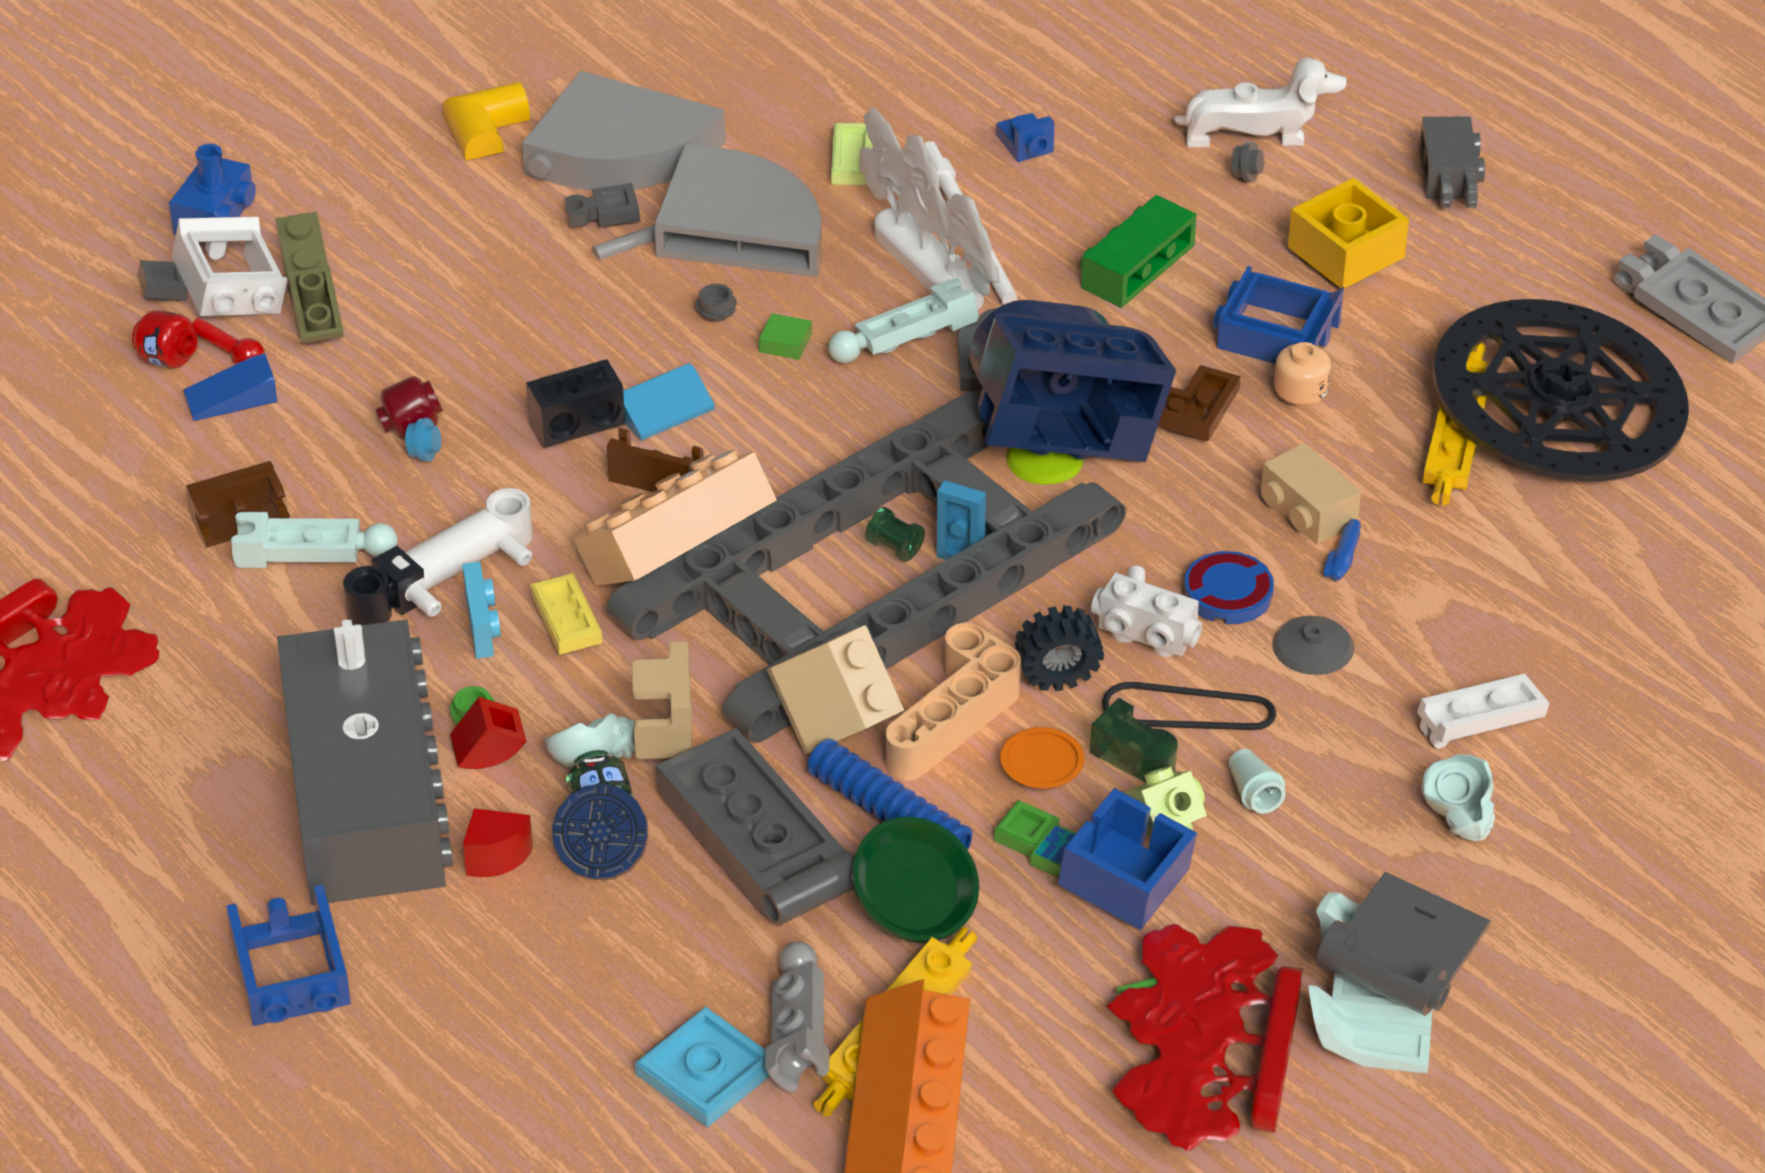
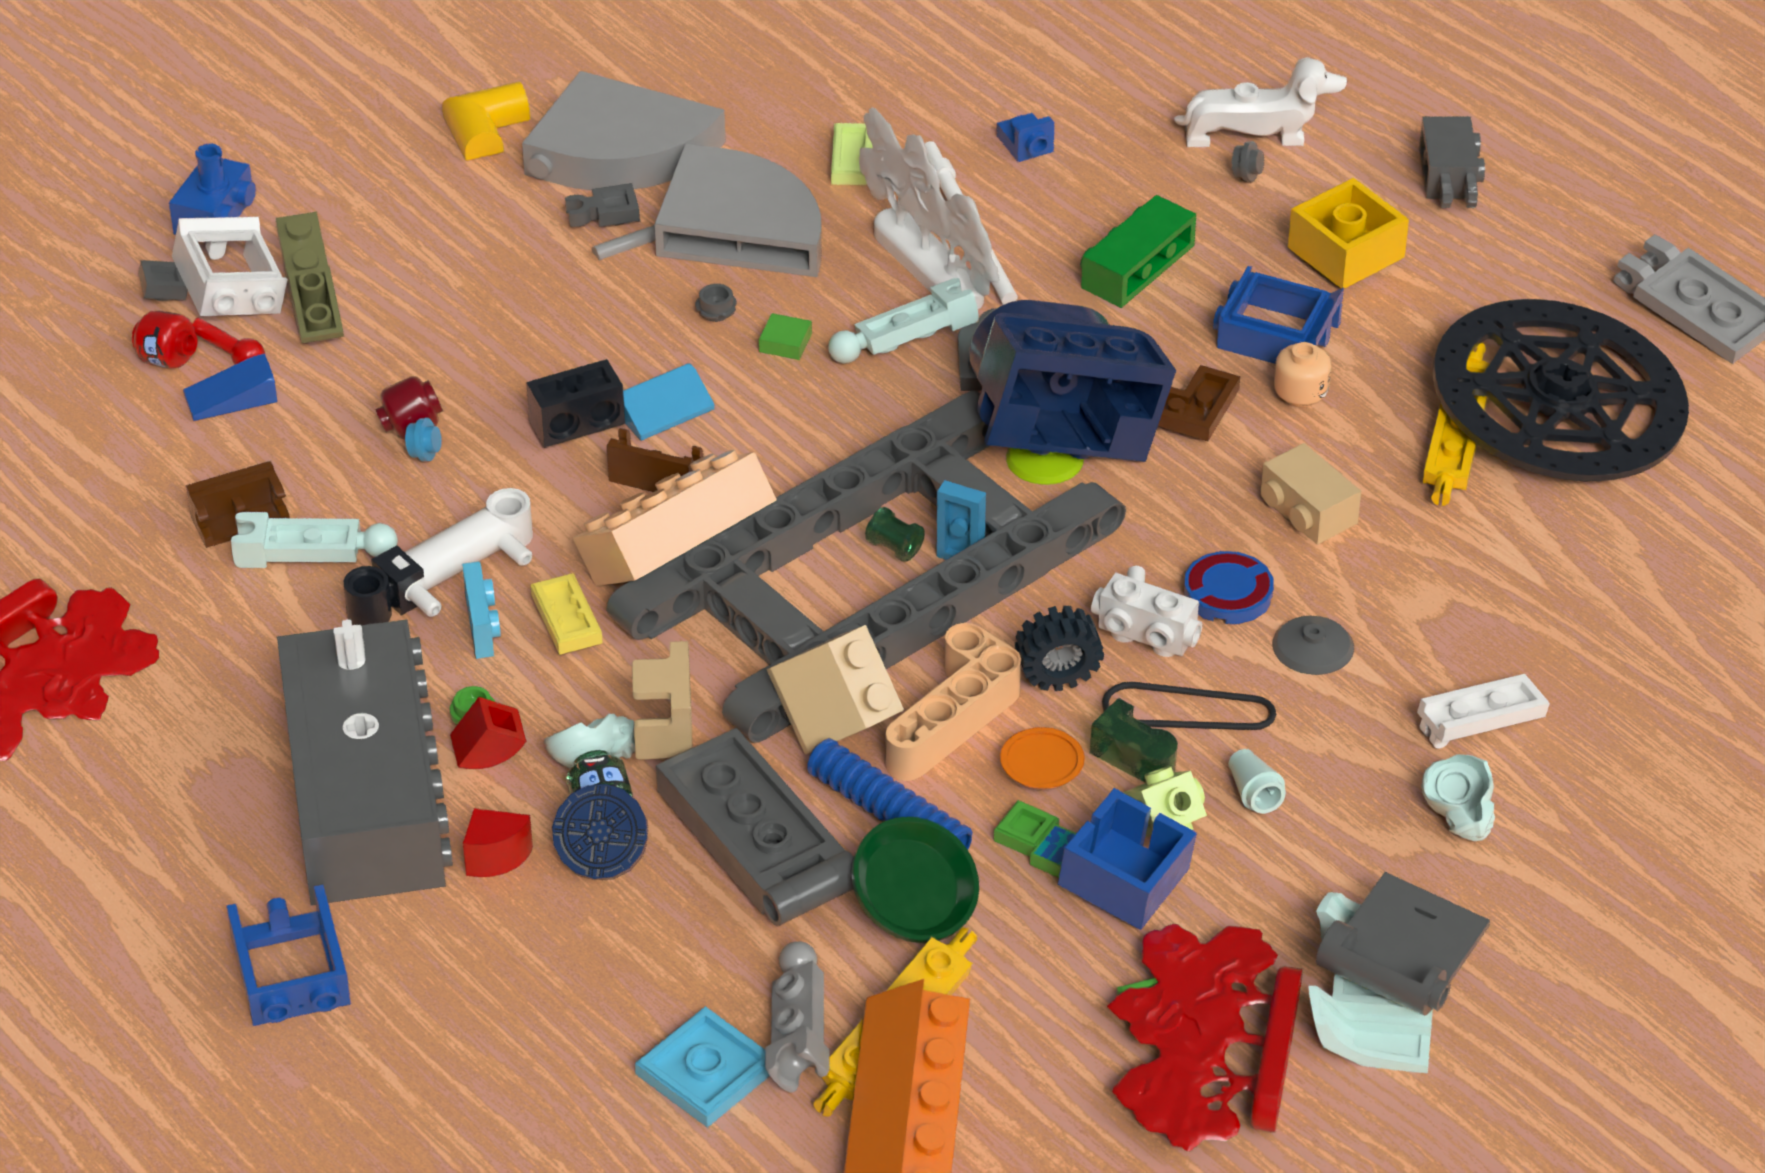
(1342, 558): blue piece -> none

